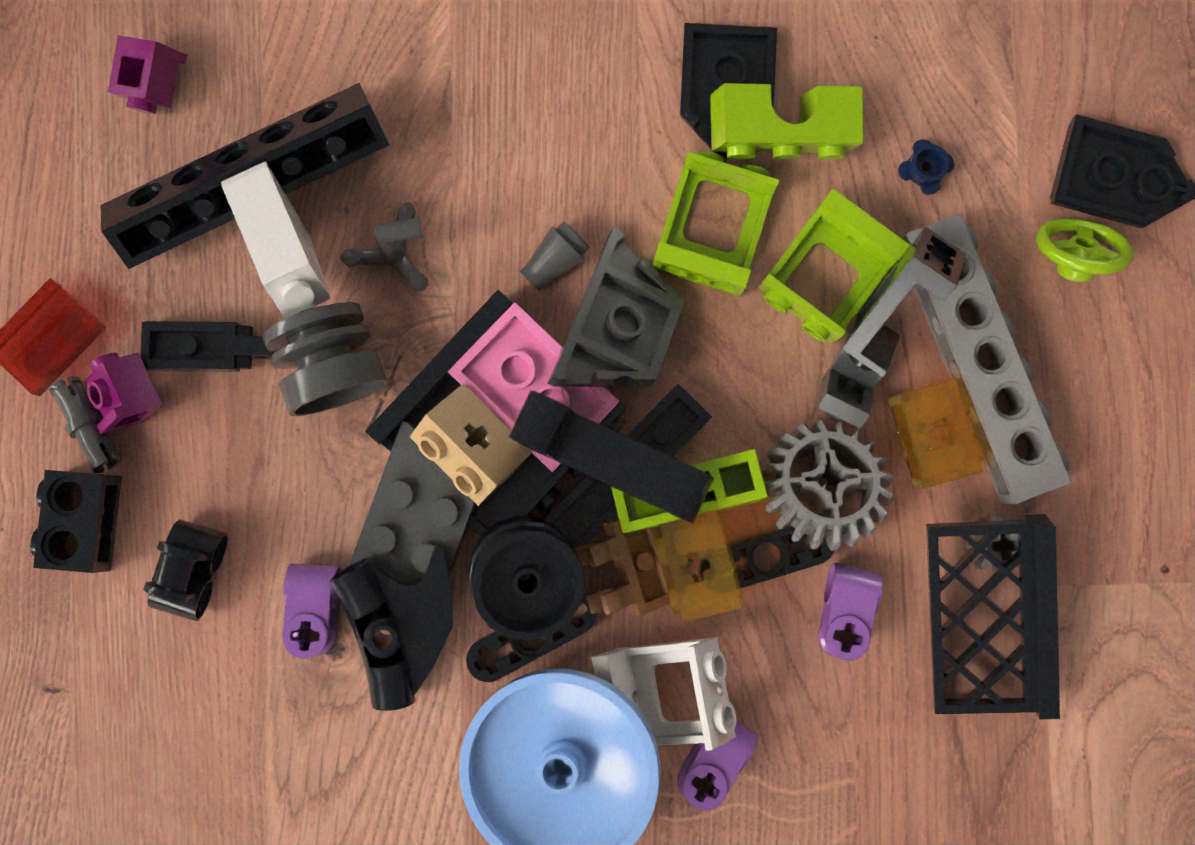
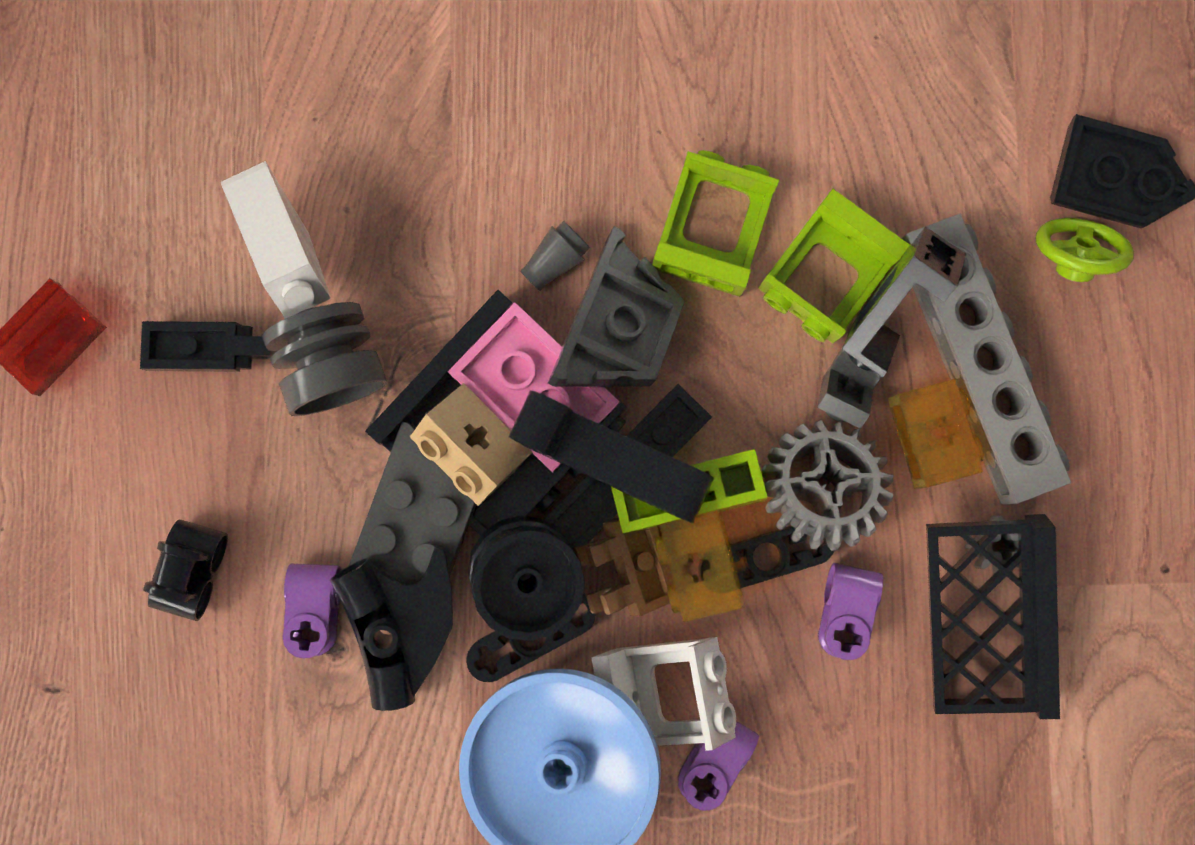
(83, 423): dark grey pin -> none
(90, 523): black brick -> none
(121, 391): magenta brick -> none
(144, 73): magenta brick -> none
(192, 197): black brick -> none
(391, 252): dark grey piece -> none
(722, 56): black tile -> none
(747, 123): lime arch -> none
(935, 157): dark blue plate -> none

